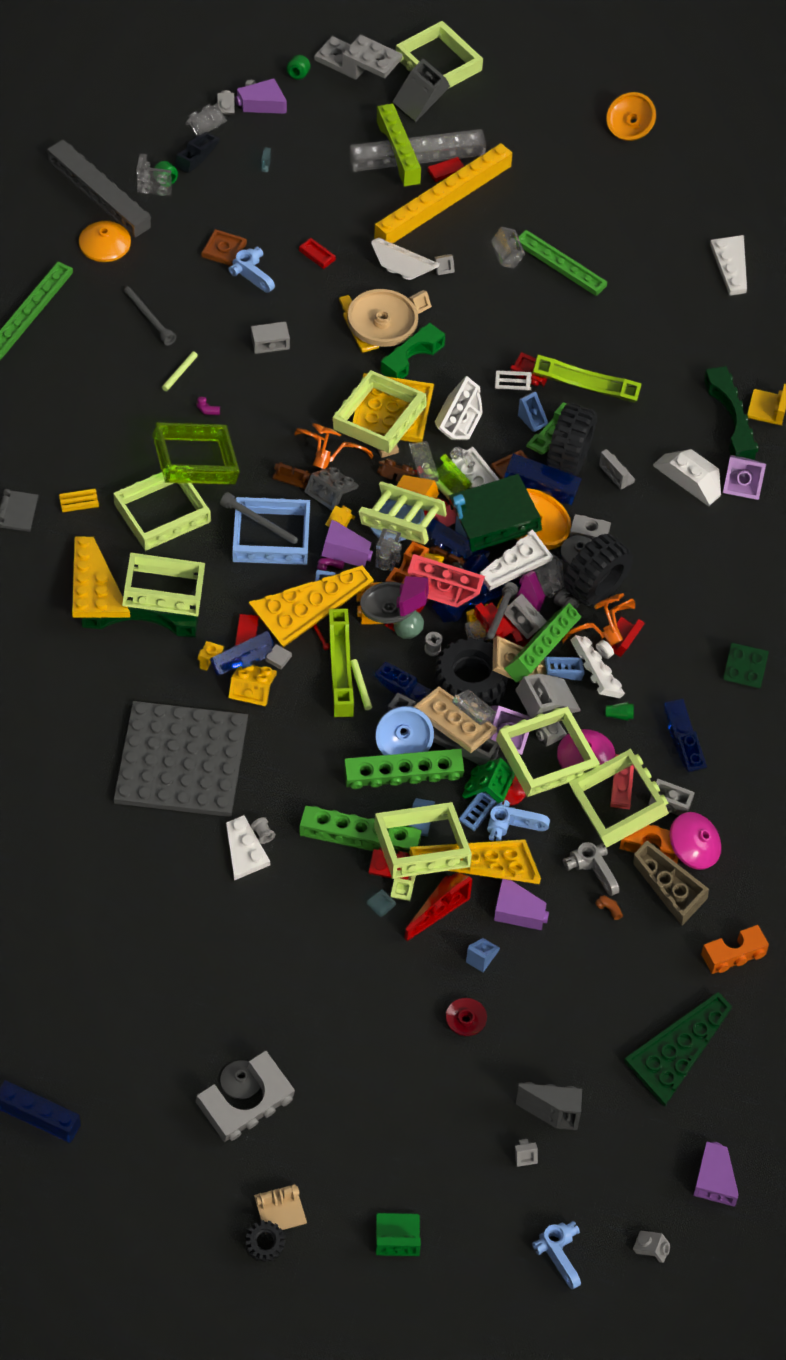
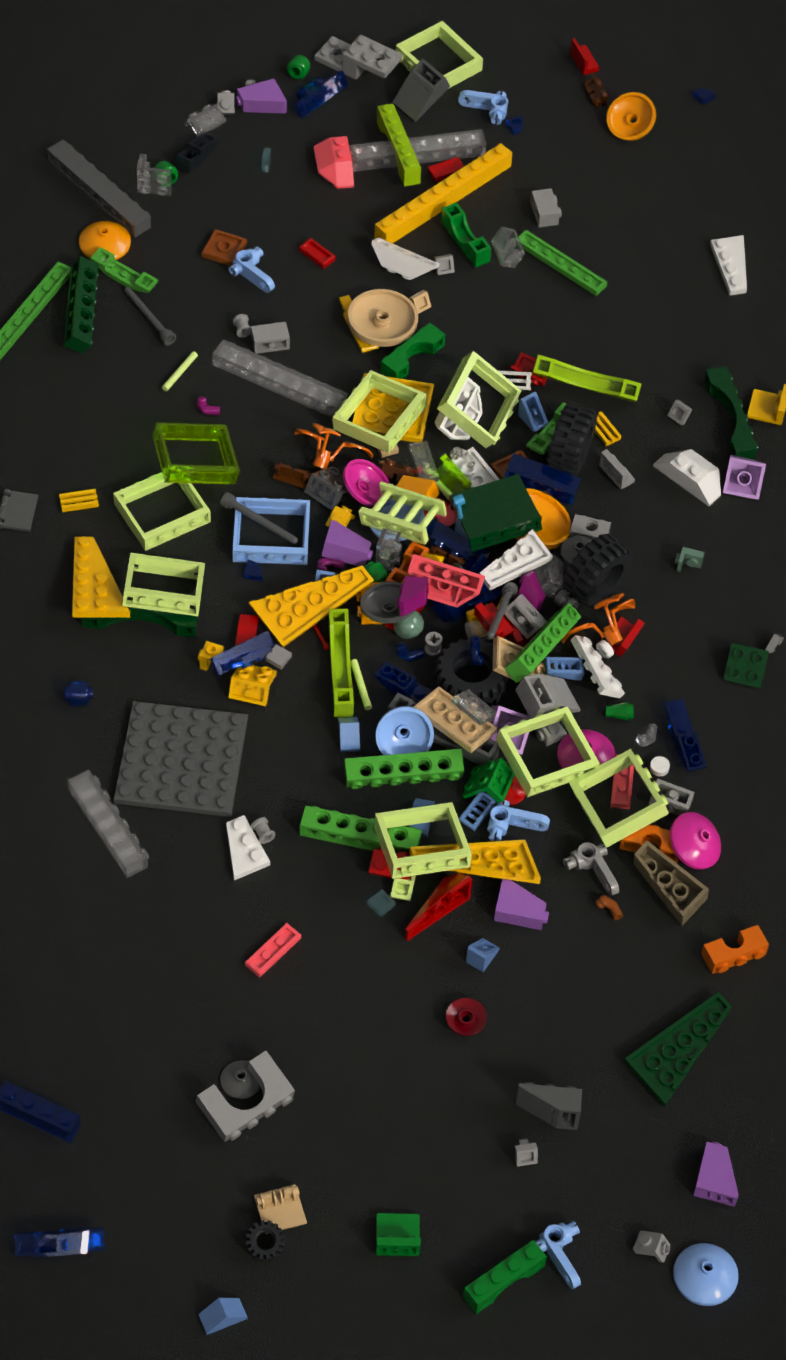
(59, 1242): none -> clear blue slope
(78, 693): none -> clear blue head
(81, 305): none -> dark green brick
(108, 823): none -> clear brick
(122, 273): none -> bright green slope
(222, 1314): none -> medium blue slope
(241, 322): none -> light grey bush
(253, 571): none -> clear blue tile
(273, 950): none -> coral tile
(278, 378): none -> clear brick
(318, 92): none -> clear blue bracket
(335, 161): none -> coral wedge
(349, 734): none -> medium blue slope
(363, 481): none -> dark pink dish
(377, 571): none -> green head
(408, 655): none -> clear blue arm
(455, 222): none -> green arch
(475, 650): none -> clear blue arm
(494, 102): none -> light blue piece
(496, 380): none -> yellowish green window
(515, 124): none -> clear blue tile
(519, 1265): none -> green arch
(545, 207): none -> light grey brick
(583, 58): none -> red panel
(594, 85): none -> reddish brown hinge
(608, 429): none -> yellow tile
(649, 738): none -> clear arm
(659, 766): none -> white tile
(679, 412): none -> light grey tile
(689, 557): none -> sand green bracket
(704, 95): none -> clear blue tile
(705, 1286): none -> light blue dish
(775, 640): none -> light grey tile

